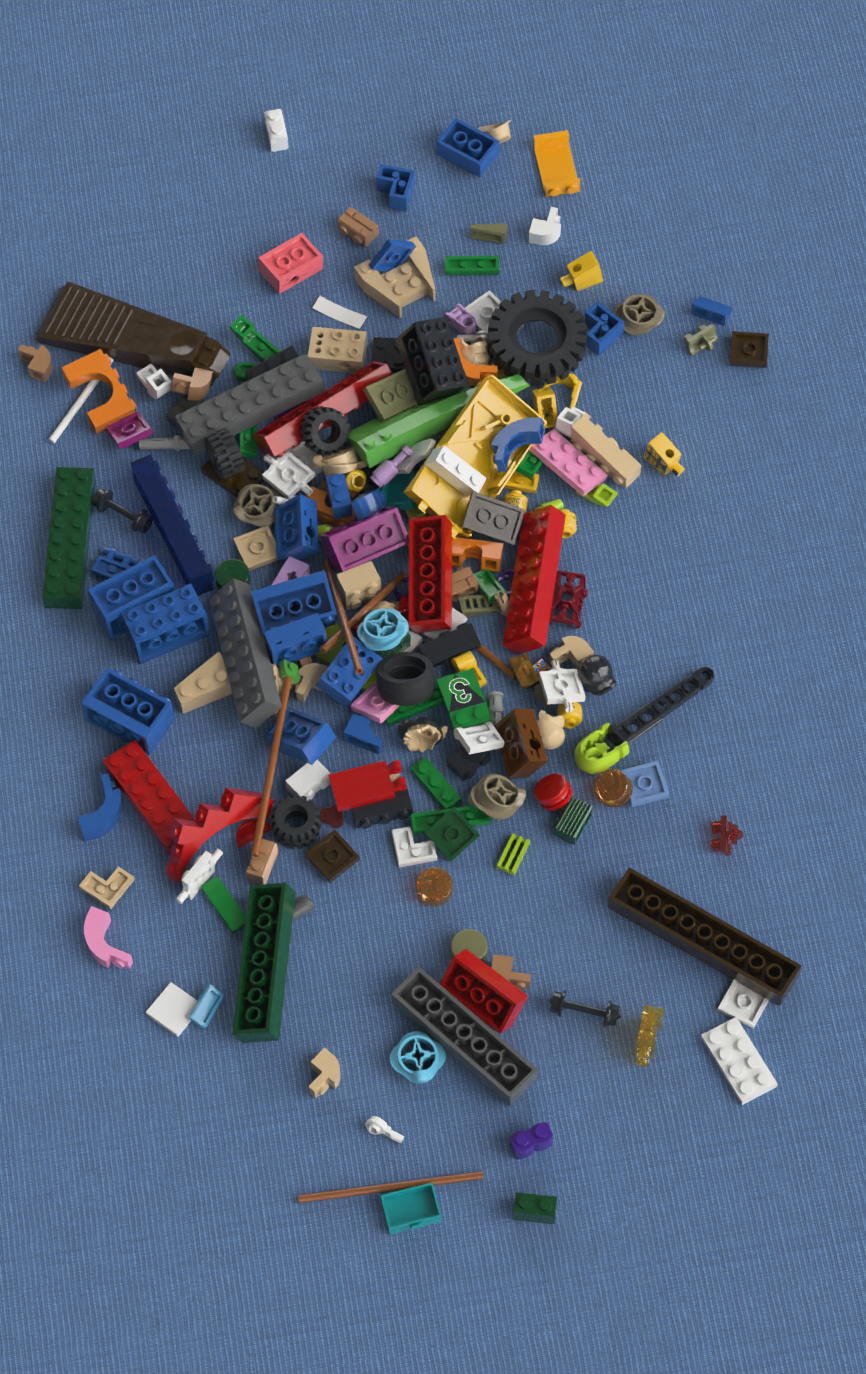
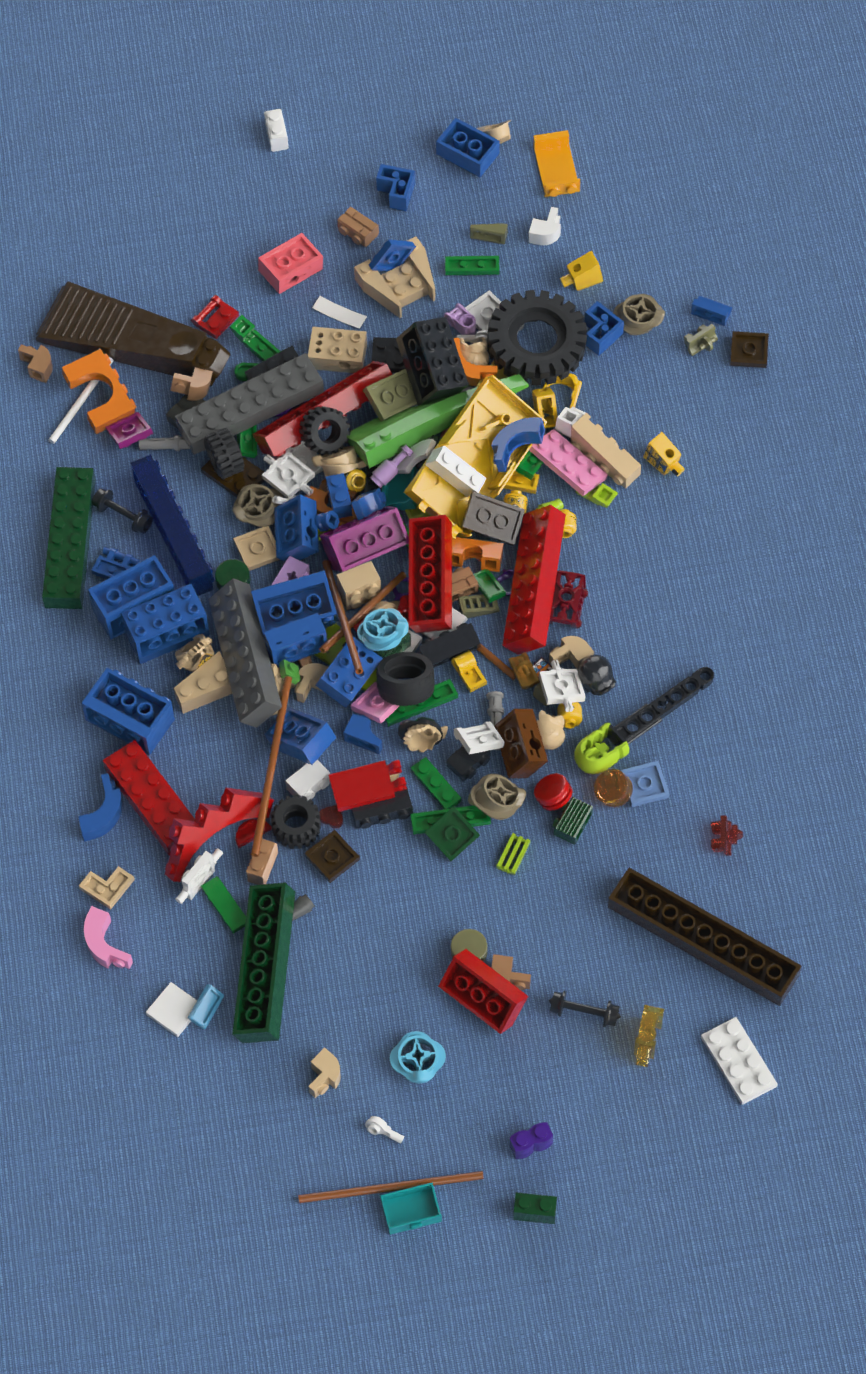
(155, 381): white brick -> none
(194, 653): none -> tan helmet
(219, 320): none -> red plate
(327, 521): none -> blue wheel
(410, 853): white tile -> none
(434, 886): clear orange head -> none
(463, 700): green slope -> none
(464, 1036): dark grey brick -> none
(503, 602): tan pin -> none
(743, 1004): white tile -> none

